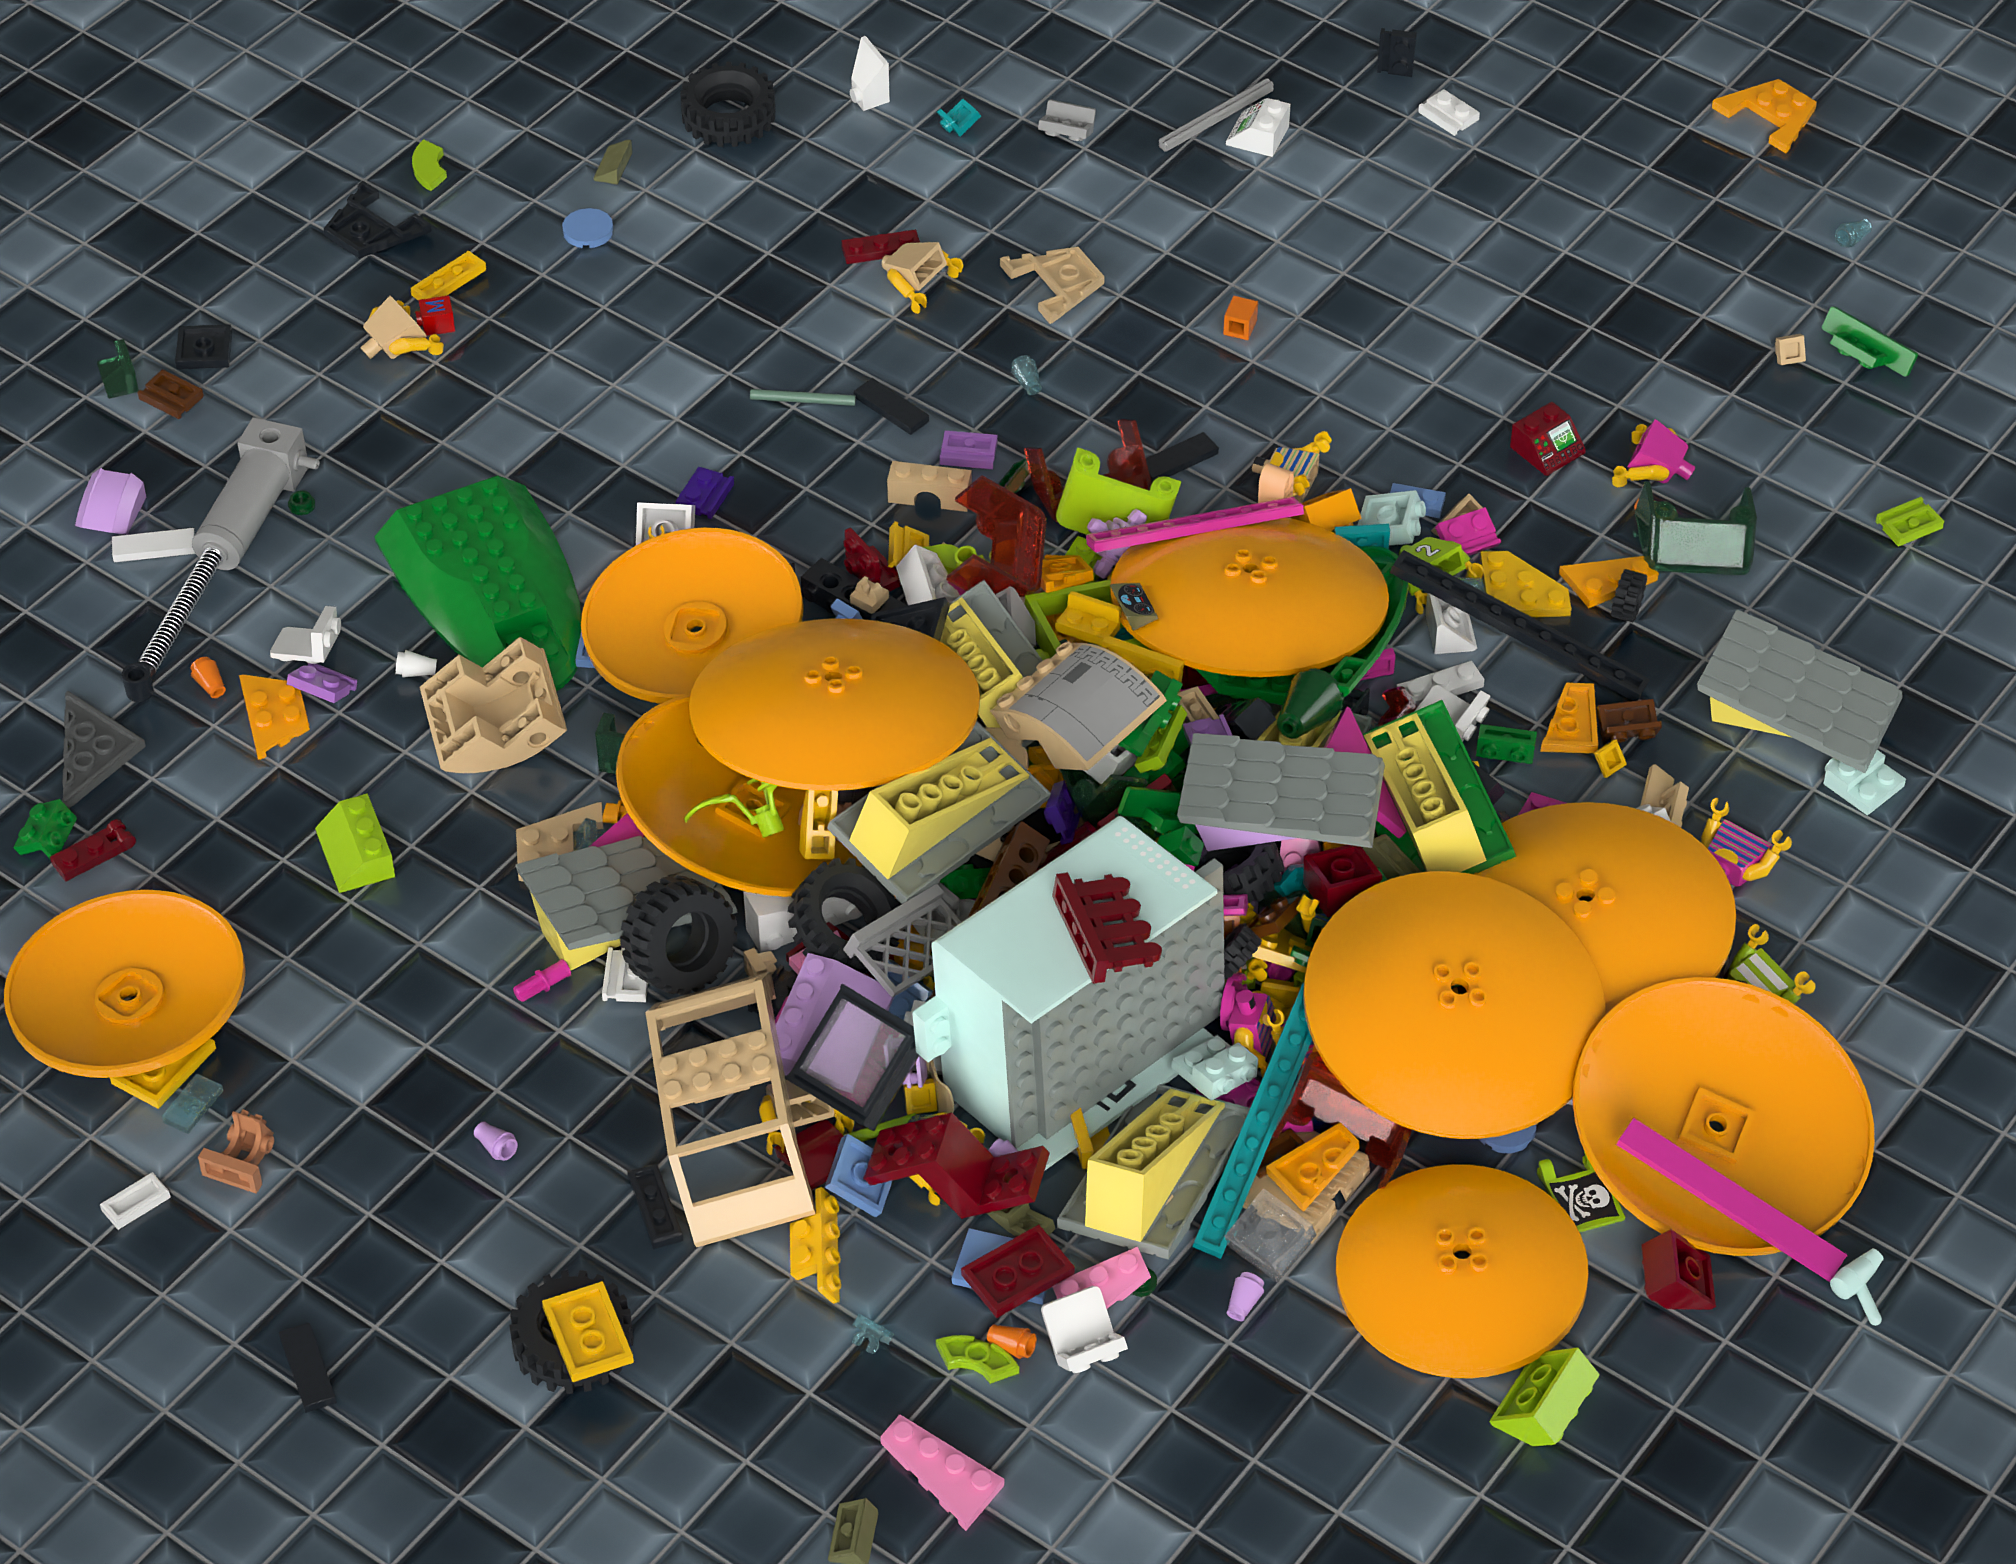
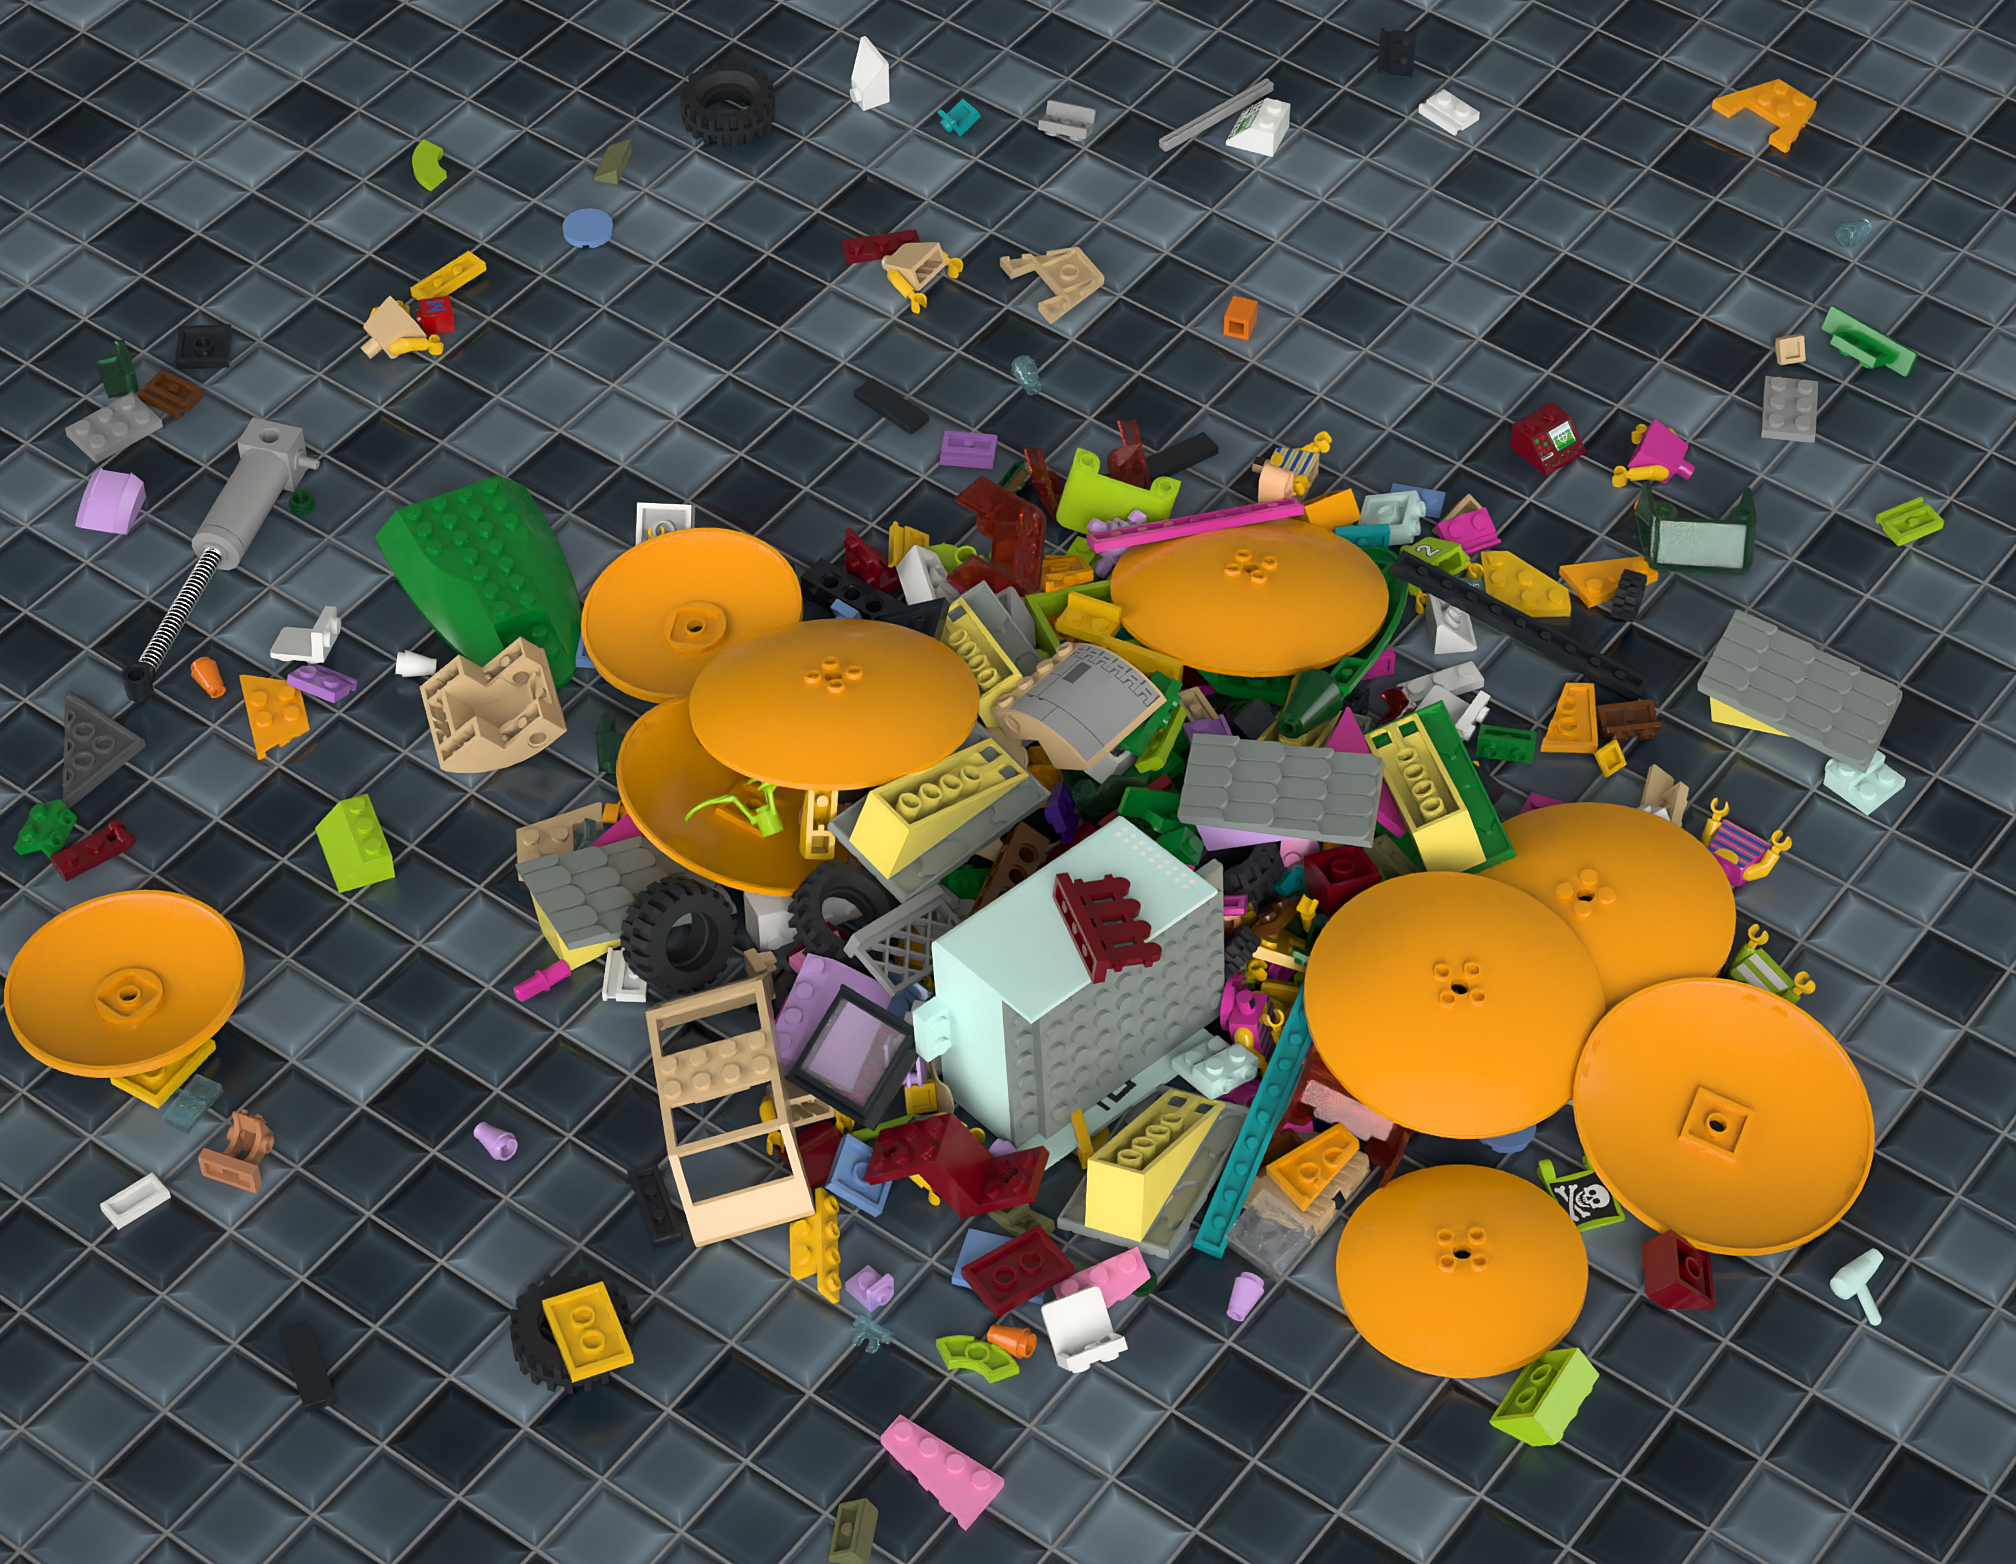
(113, 427): none -> light grey plate
(152, 545): white tile -> none
(365, 232): black wing -> none
(706, 491): dark purple plate -> none
(802, 397): sand green bar -> none
(869, 595): tan tile -> none
(870, 1288): none -> lavender bracket
(909, 479): tan arch -> none
(1134, 604): slope -> none
(1731, 1199): dark pink tile -> none
(1789, 409): none -> light grey plate

